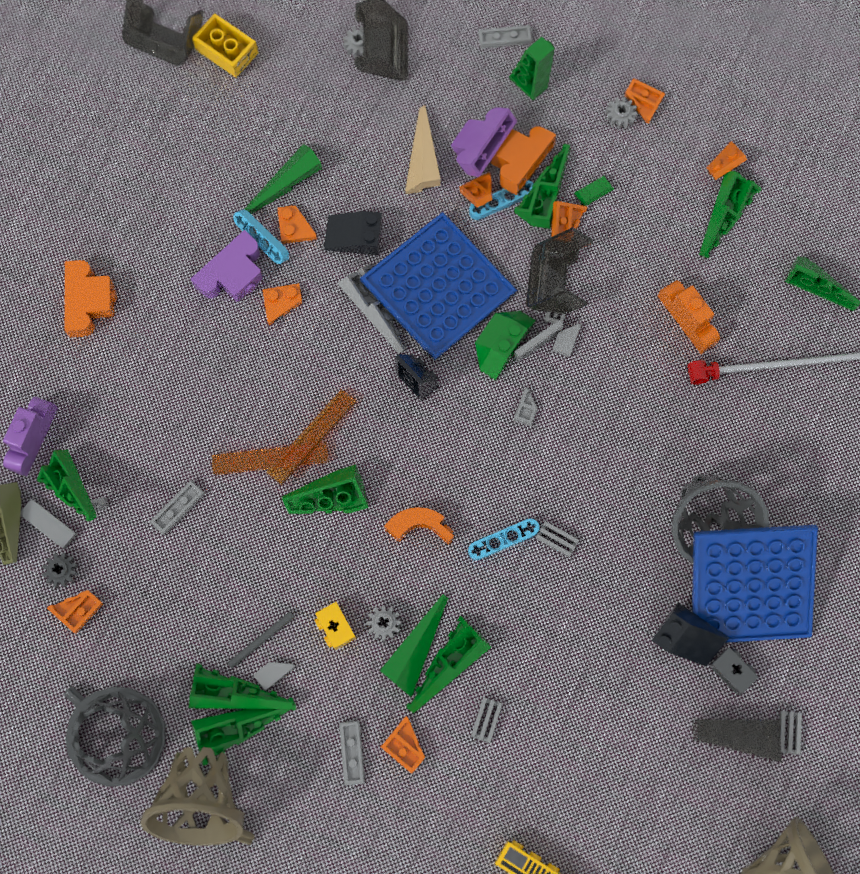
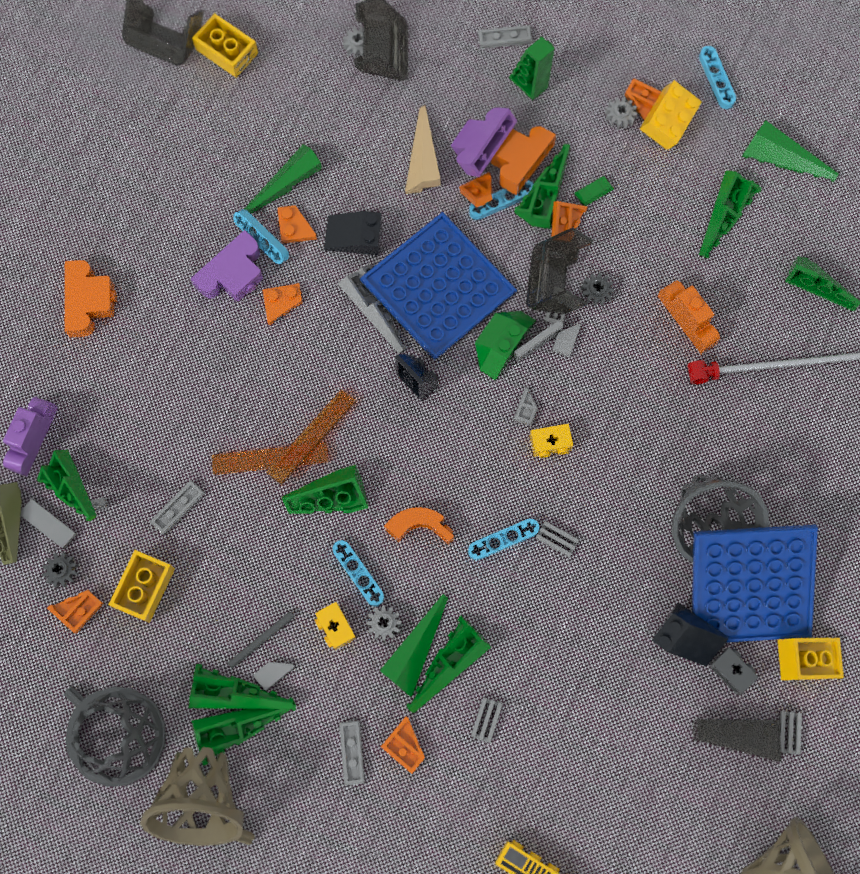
(142, 586): none -> yellow brick
(359, 572): none -> medium azure beam
(559, 434): none -> yellow brick
(604, 293): none -> dark grey gear
(670, 115): none -> yellow brick
(713, 78): none -> medium azure beam
(726, 160): orange wing -> none
(777, 148): none -> green wedge
(810, 658): none -> yellow slope

